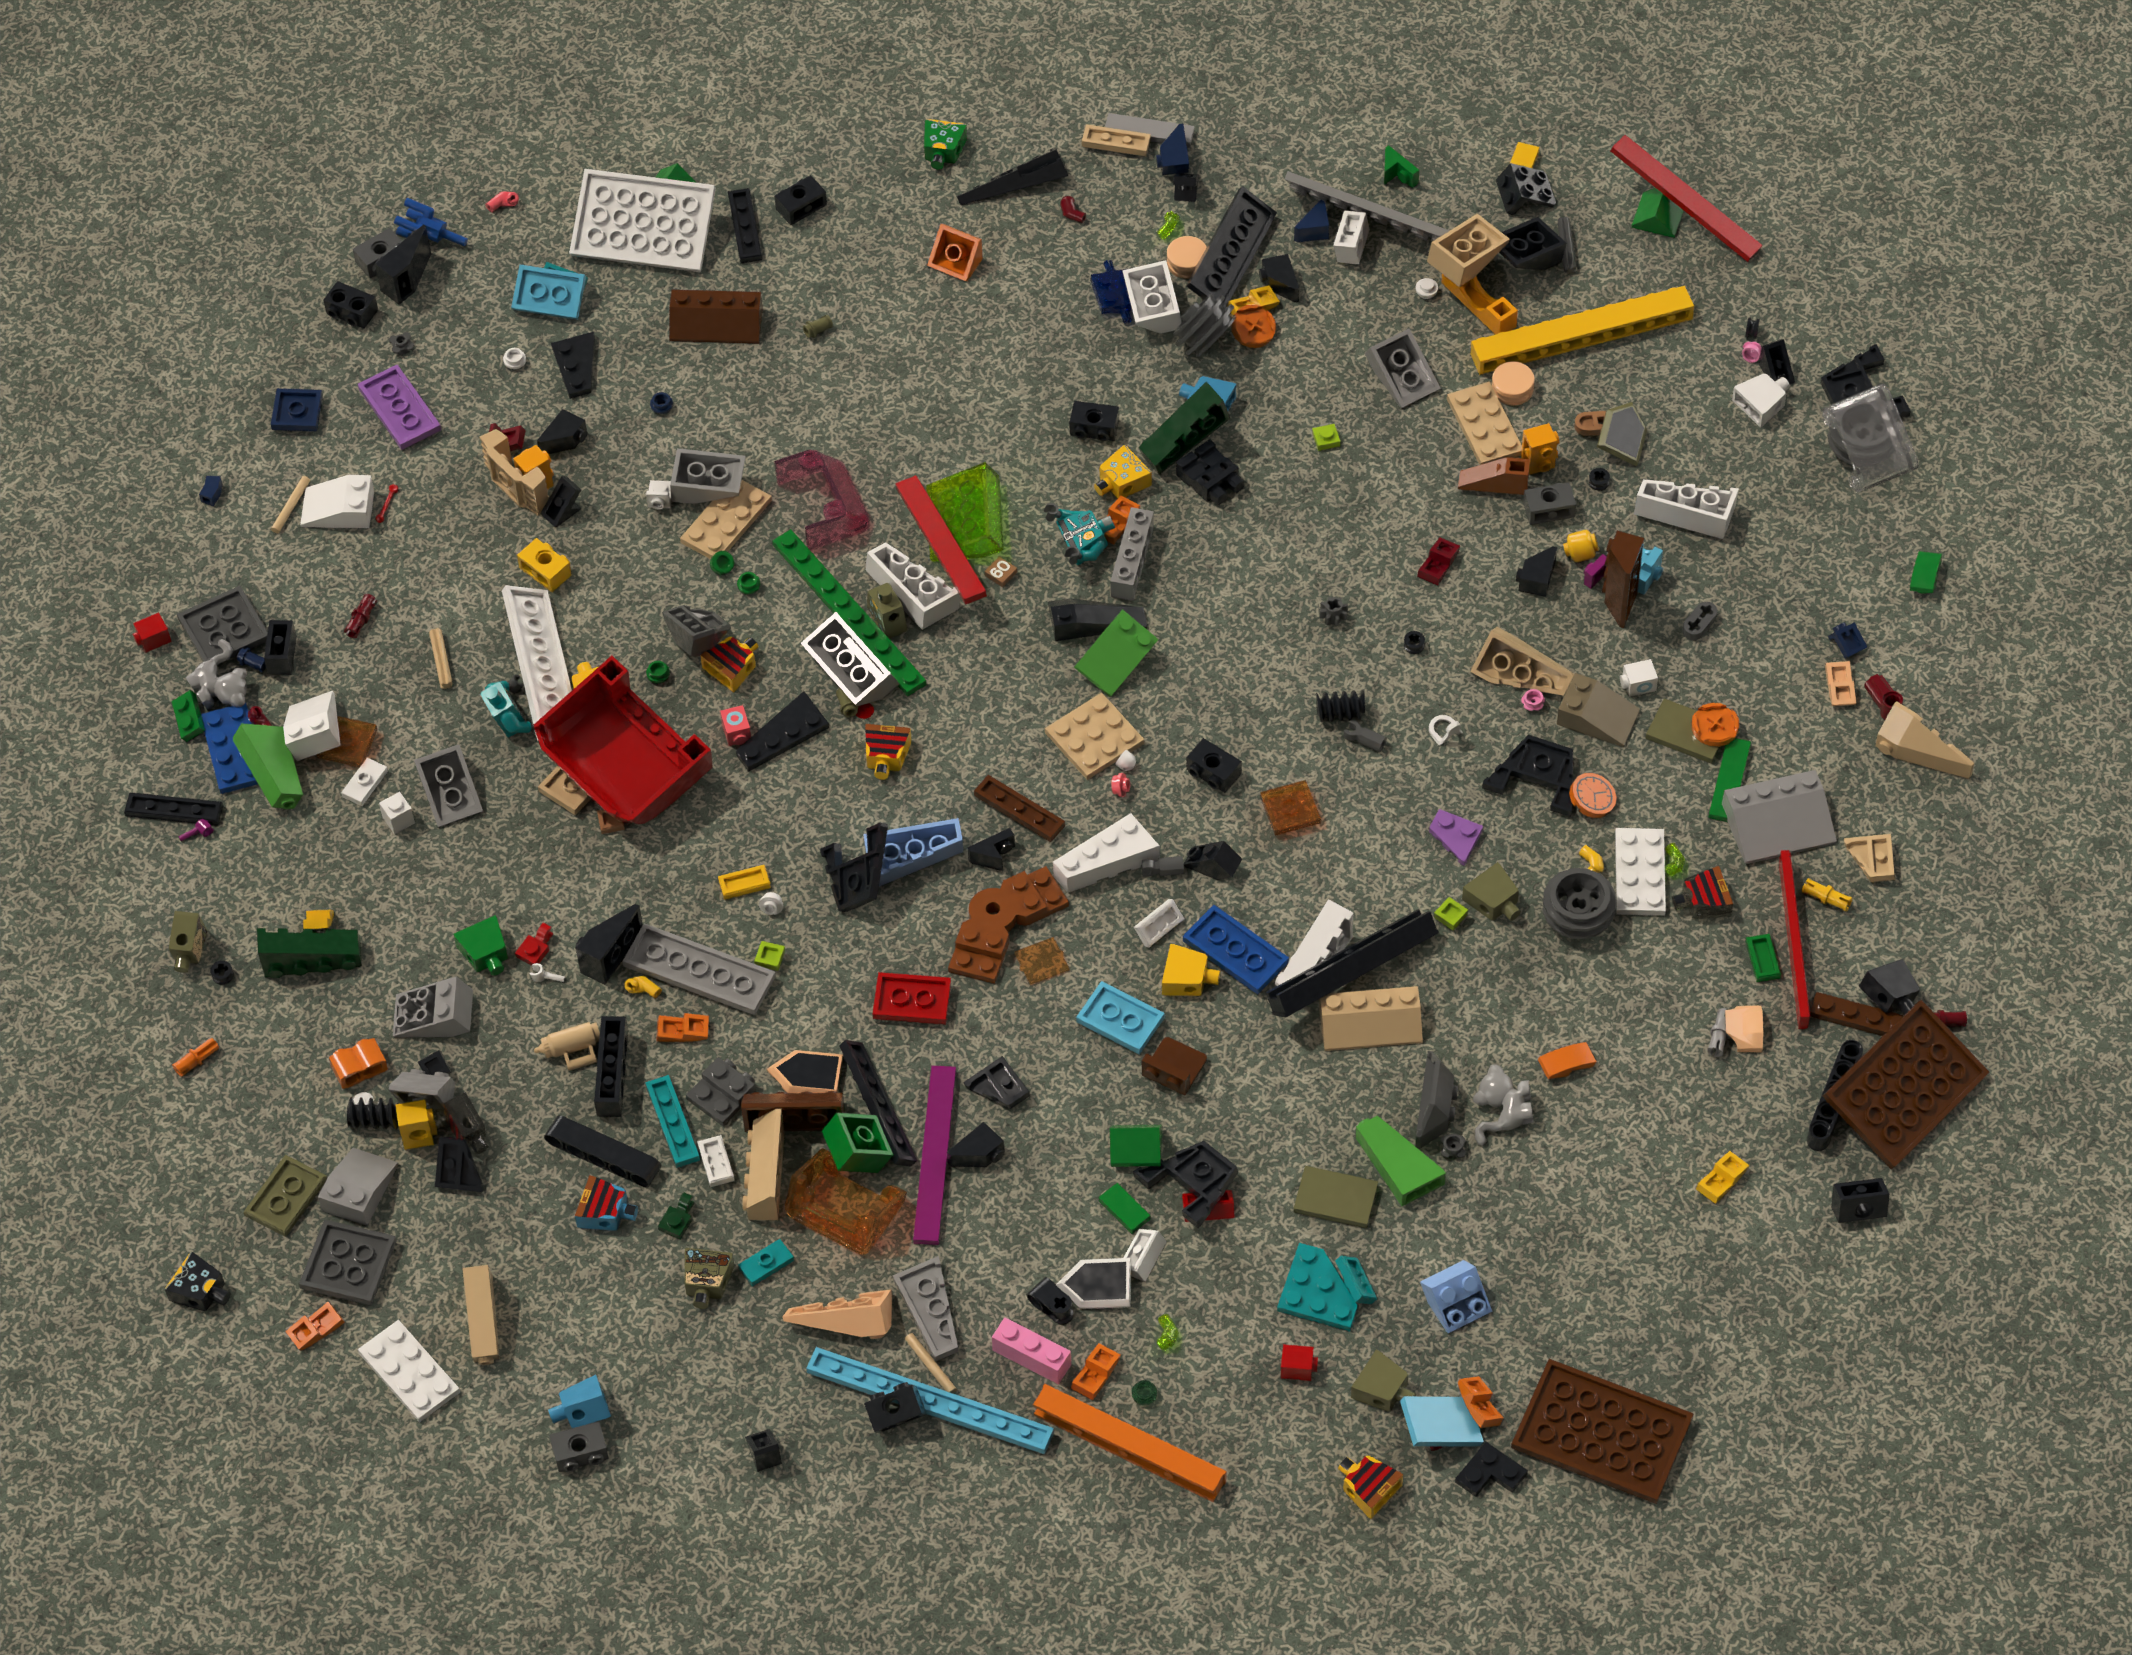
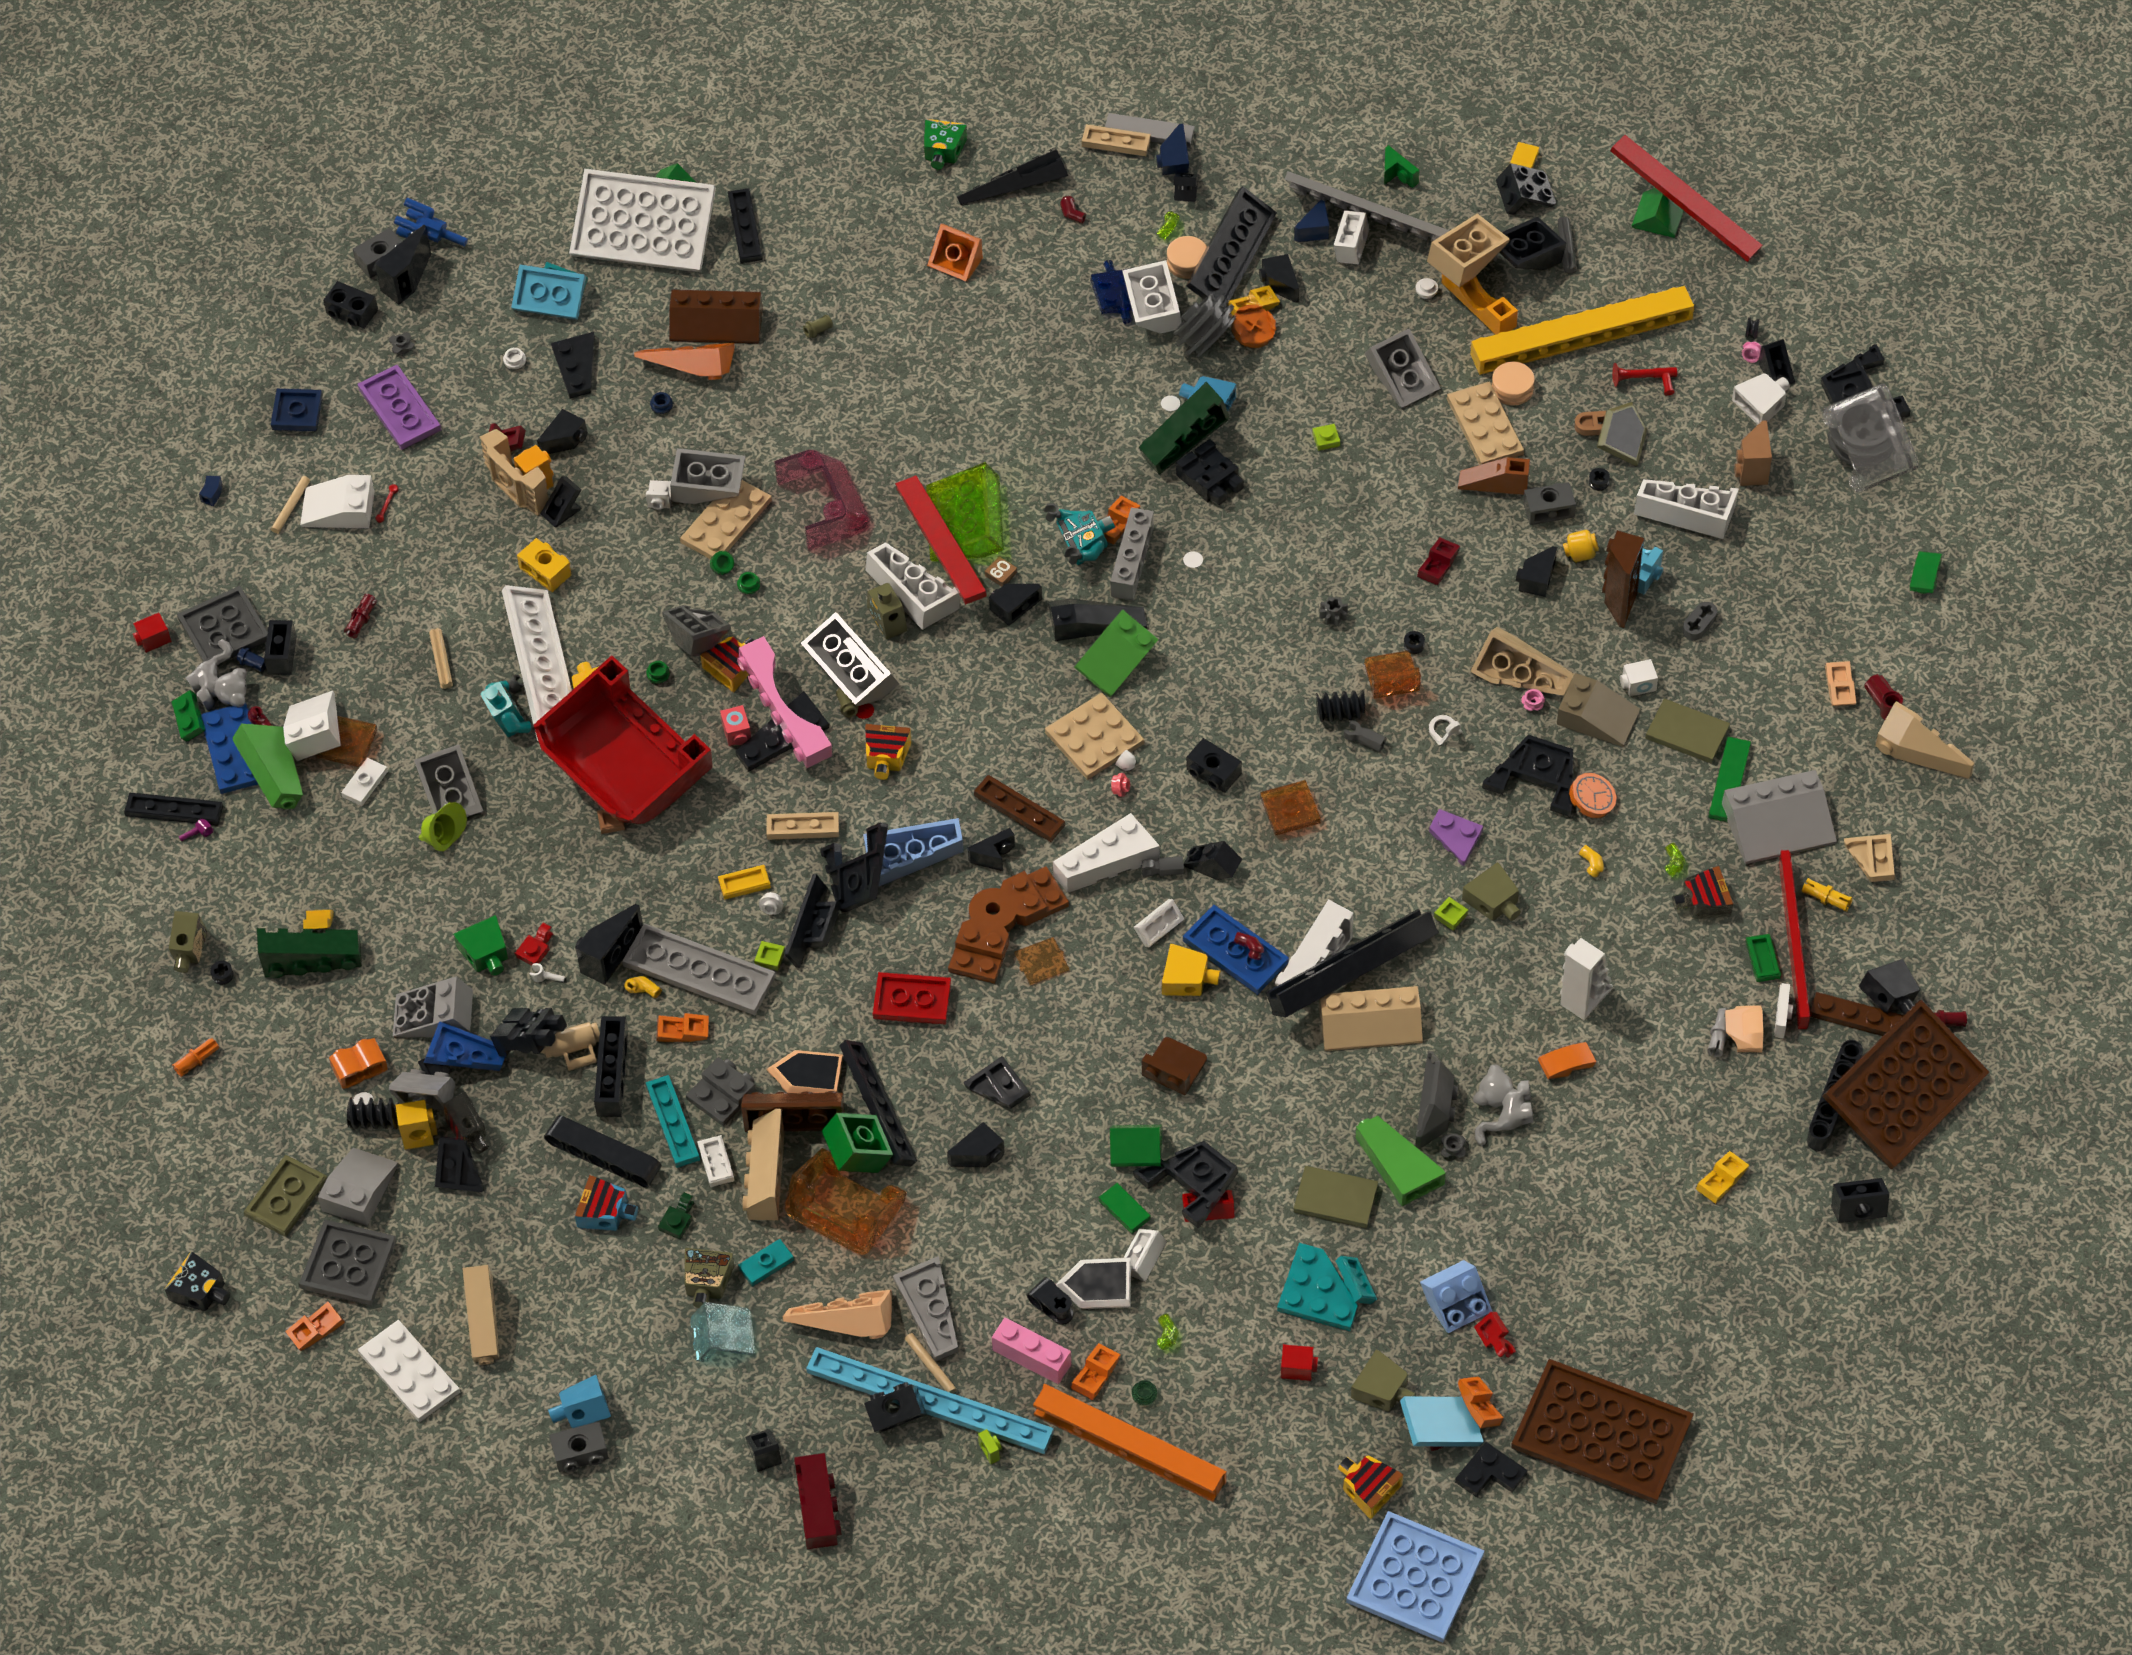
(397, 813): white brick -> none
(444, 826): none -> lime piece
(462, 1049): none -> blue wing
(502, 199): coral arm -> none
(527, 1031): none -> black hips
(564, 791): tan plate -> none
(706, 360): none -> orange wedge
(722, 1329): none -> clear light blue bracket
(800, 200): black brick -> none
(803, 825): none -> tan plate
(807, 739): none -> bright pink arch
(813, 922): none -> black bracket
(816, 1501): none -> dark red wedge
(841, 602): green plate -> none
(934, 1155): magenta tile -> none
(989, 1446): none -> lime plate
(1014, 600): none -> black slope
(1094, 421): black brick -> none
(1120, 1017): medium azure plate -> none
(1123, 474): yellow torso -> none
(1170, 403): none -> white sticker
(1193, 559): none -> white sticker
(1252, 943): none -> dark red arm
(1392, 674): none -> clear orange bracket
(1415, 1576): none -> light blue plate
(1492, 1333): none -> red plate
(1540, 447): light orange brick -> none
(1574, 915): dark grey wheel -> none
(1584, 978): none -> white wedge
(1594, 572): magenta bracket -> none
(1640, 871): white plate -> none
(1665, 373): none -> red piece
(1715, 724): orange tile -> none
(1754, 457): none -> medium nougat slope
(1784, 1010): none -> white plate
(1848, 639): dark blue bracket -> none

